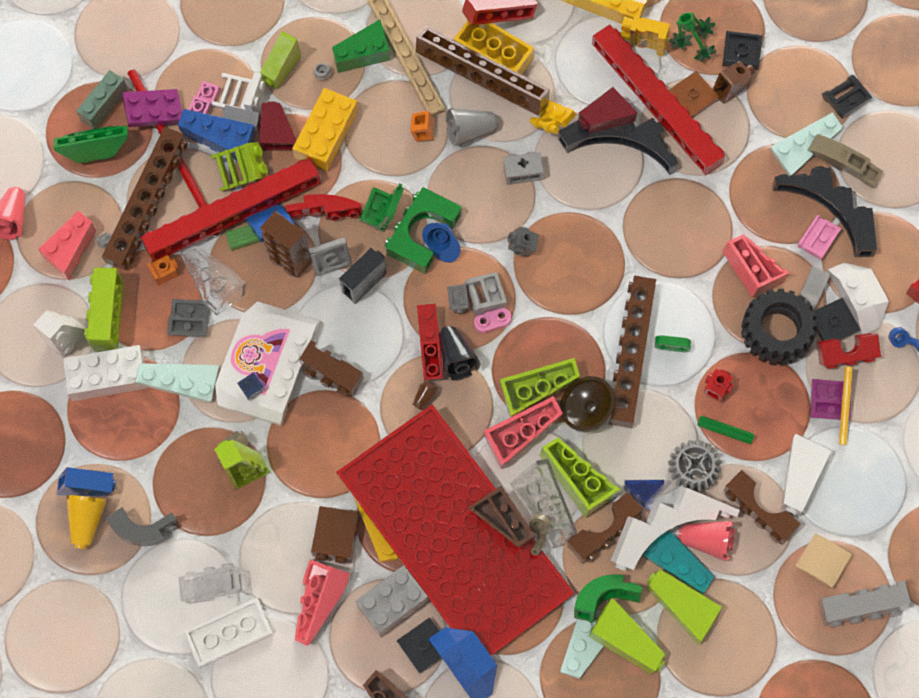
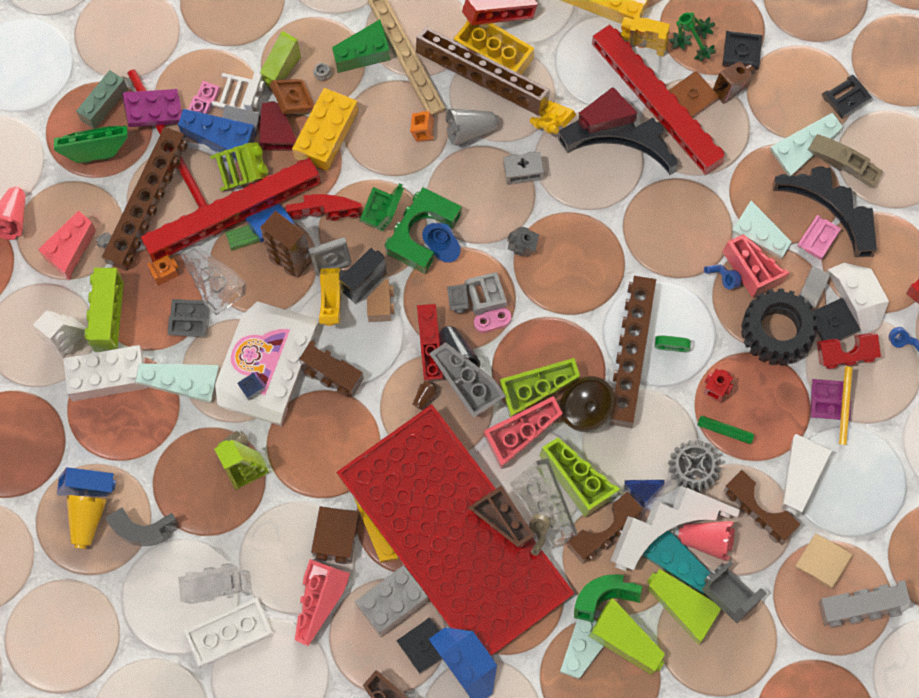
(292, 96): none -> dark orange plate
(330, 296): none -> yellow arch
(379, 303): none -> medium nougat slope
(470, 383): none -> light grey wedge
(730, 278): none -> blue plate
(731, 592): none -> dark grey panel
(762, 231): none -> light aqua wing

